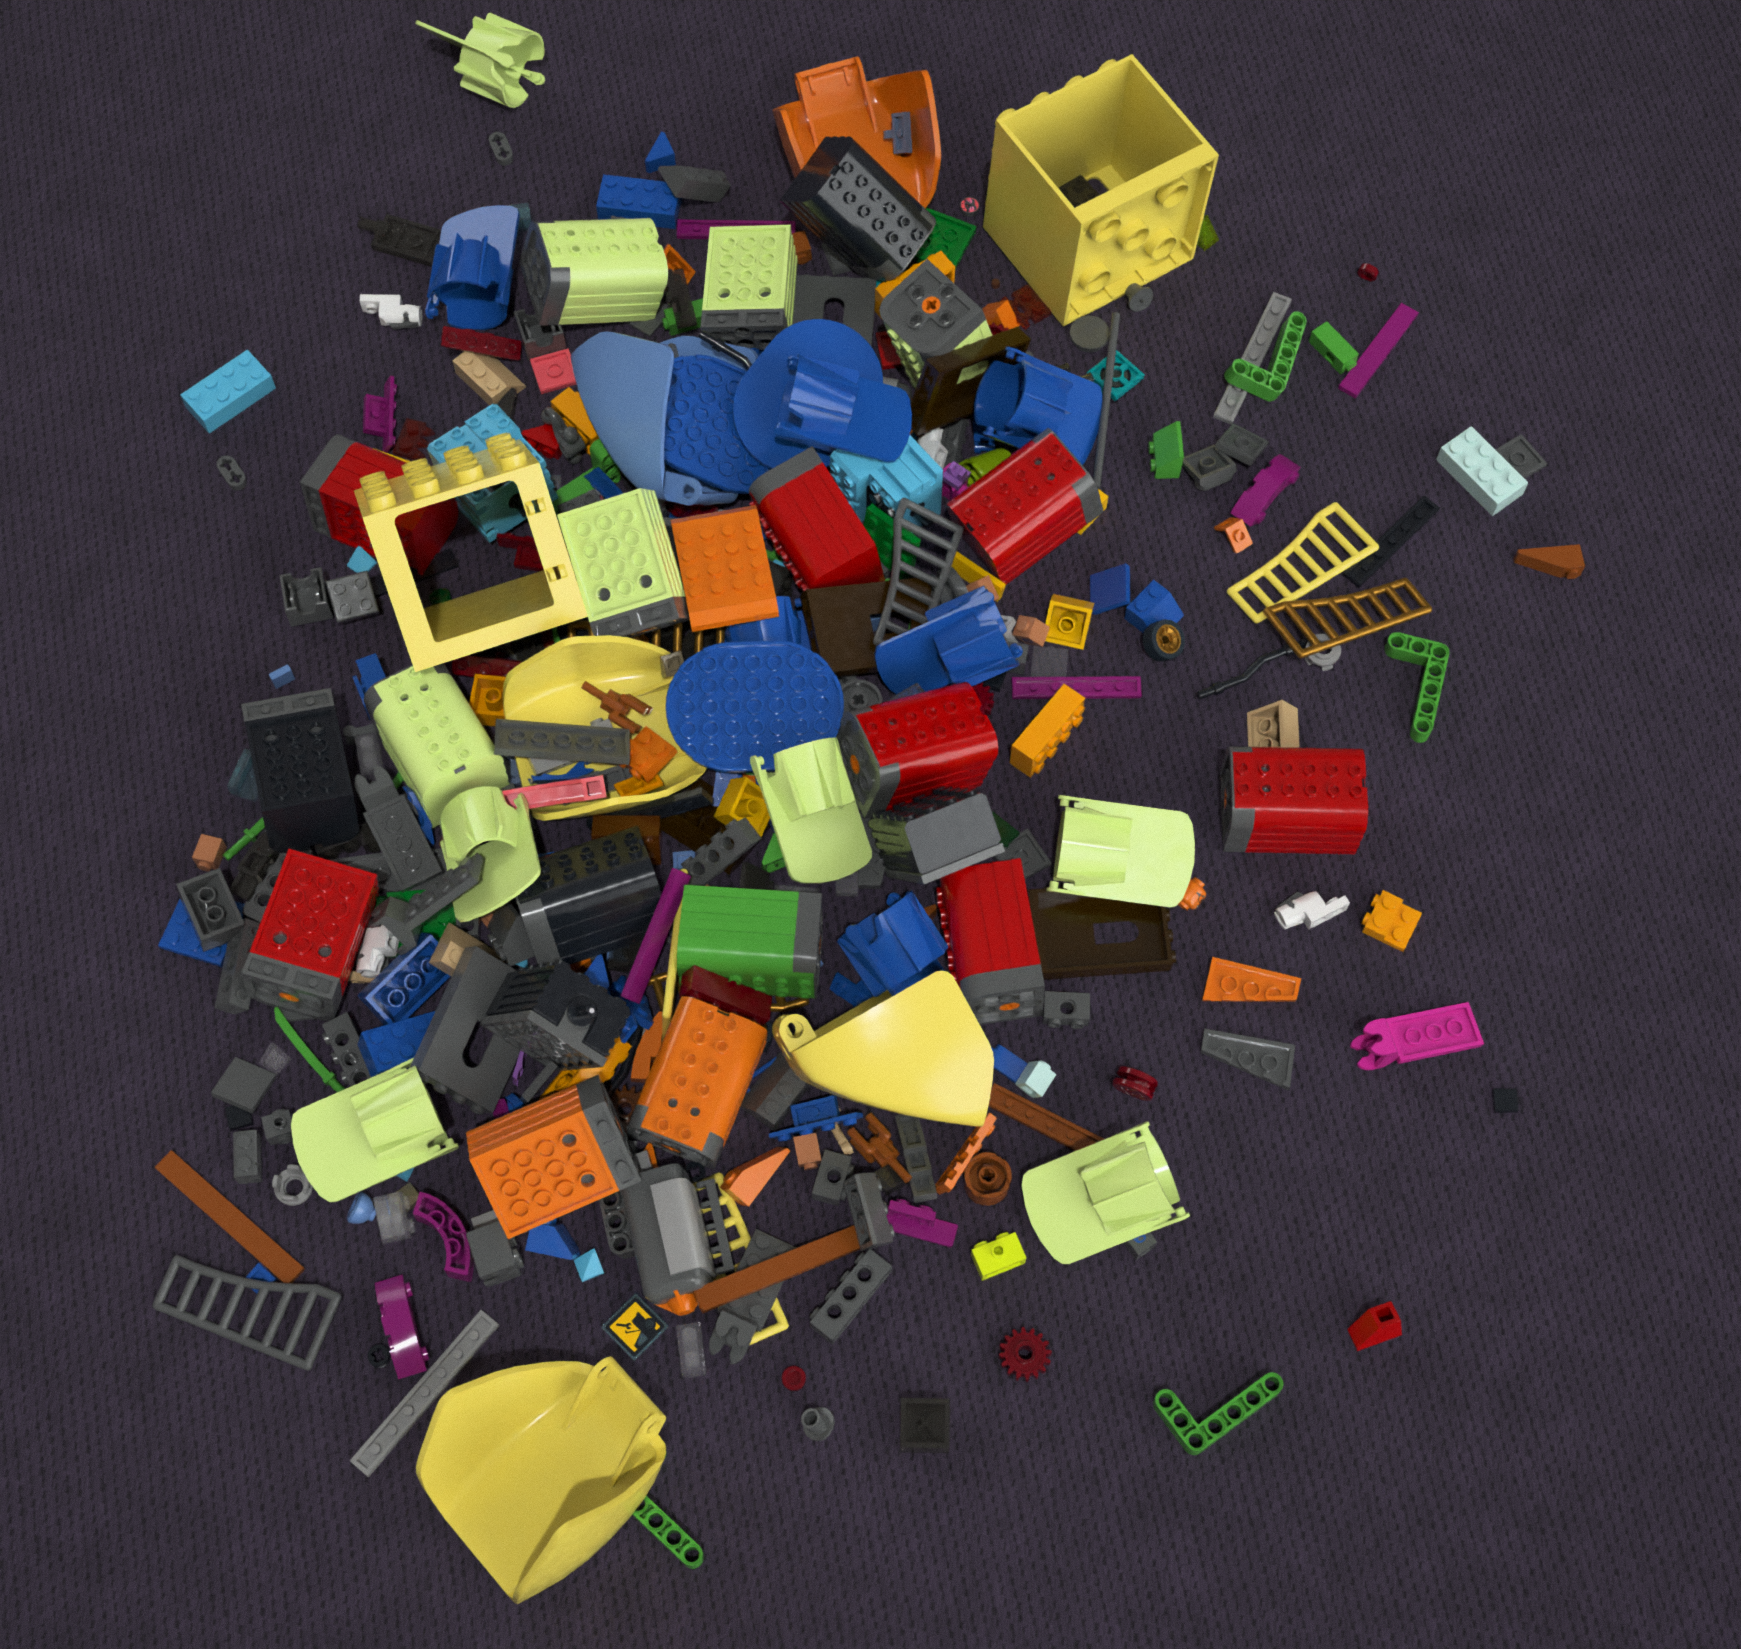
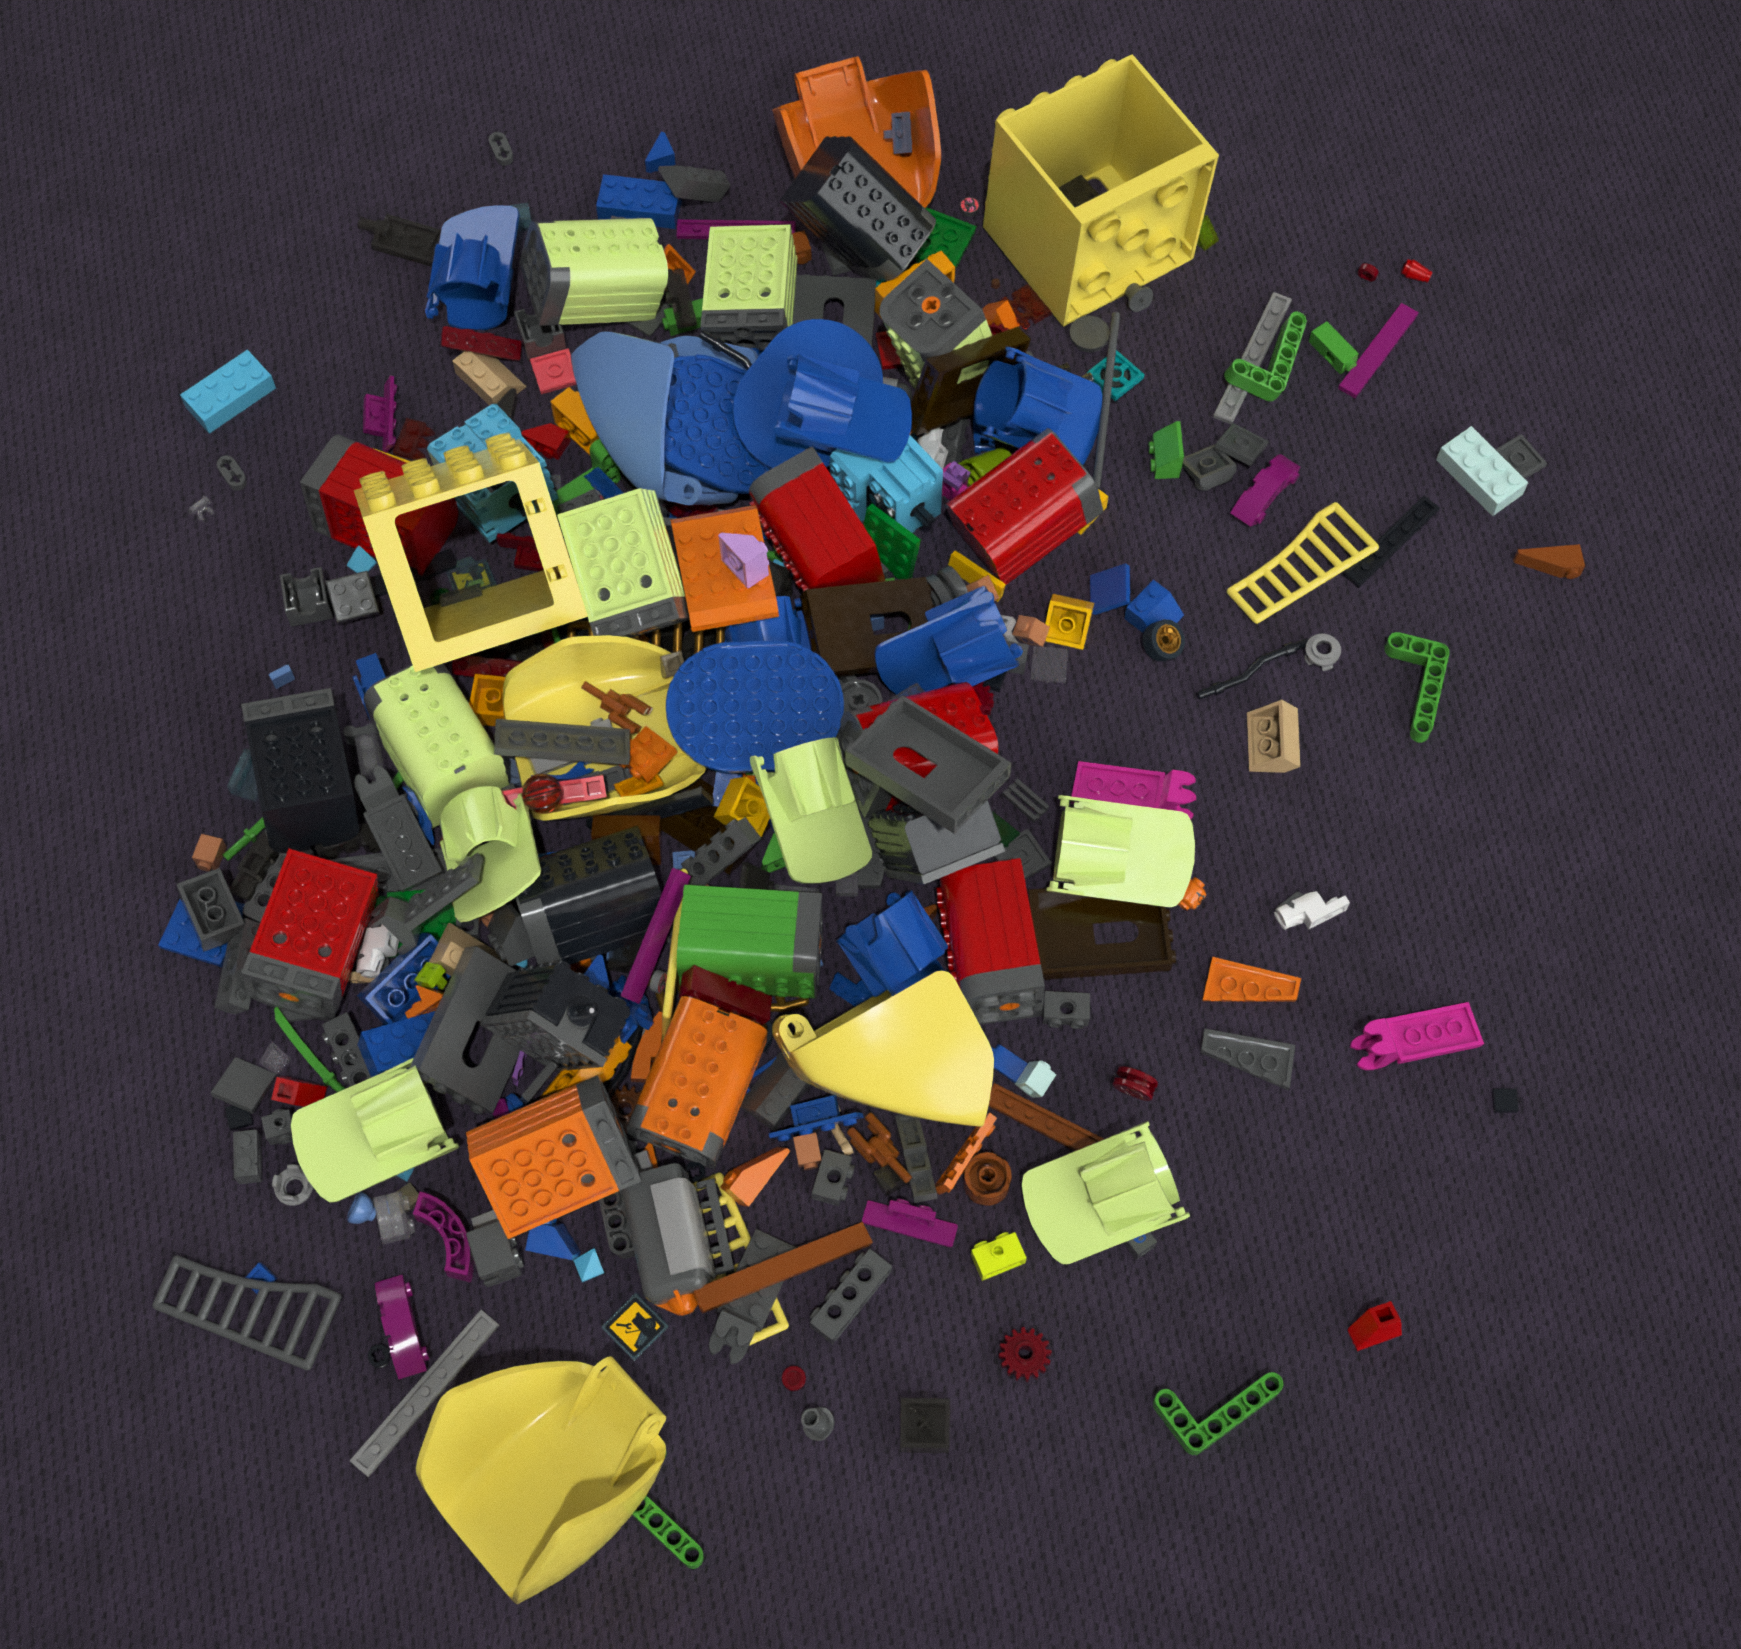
(199, 507): none -> clear tile
(229, 1218): dark orange tile -> none
(297, 1091): none -> red slope
(392, 311): white plate -> none
(429, 1001): none -> orange slope
(431, 976): none -> lime tile
(460, 595): none -> clear smoke tile
(469, 573): none -> clear light blue piece
(495, 58): yellowish green piece -> none
(541, 793): none -> clear red piece
(567, 437): dark grey piece -> none
(658, 981): none -> light grey tile
(691, 1350): clear brick -> none
(744, 557): none -> lavender slope
(868, 1211): dark grey slope -> none
(897, 565): dark grey bar -> none
(958, 784): none -> dark grey panel
(1012, 788): none -> dark grey tile
(1047, 731): light orange brick -> none
(1088, 687): magenta tile -> none
(1133, 786): none -> dark pink hinge
(1236, 533): orange bracket -> none
(1293, 800): red piece -> none
(1352, 599): pearl gold bar -> none
(1391, 920): light orange plate -> none
(1416, 271): none -> red cone

